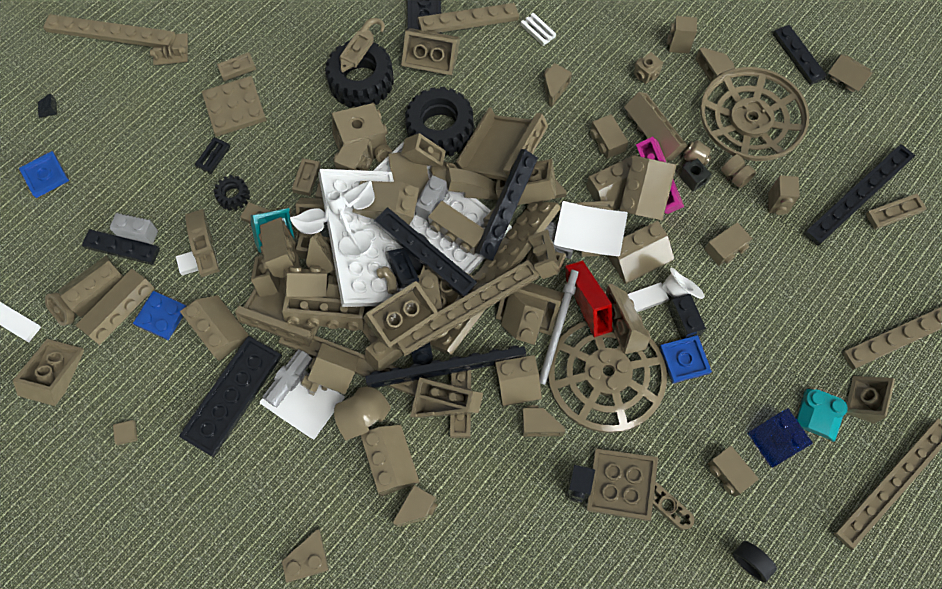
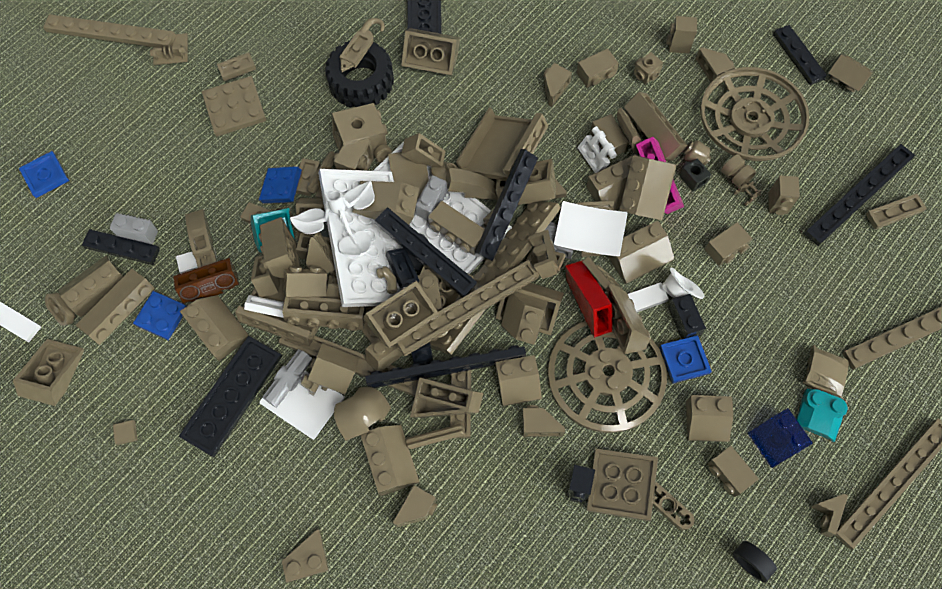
(47, 106): black slope -> none
(206, 281): none -> reddish brown piece
(215, 156): black tile -> none
(225, 186): black tyre -> none
(264, 306): none -> white tile
(280, 185): none -> blue plate
(314, 183): none -> dark tan axle
(435, 436): none -> dark tan axle
(441, 103): black tyre -> none
(469, 18): dark tan plate -> none
(540, 27): white tile -> none
(569, 290): light grey bar -> none
(593, 153): none -> white plate
(597, 68): none -> dark tan brick
(602, 276): none -> dark tan wing
(629, 130): none -> dark tan slope
(709, 418): none -> dark tan slope
(745, 187): none -> dark tan piece
(826, 372): none -> dark tan slope
(833, 509): none -> dark tan slope
(870, 398): dark tan slope -> none

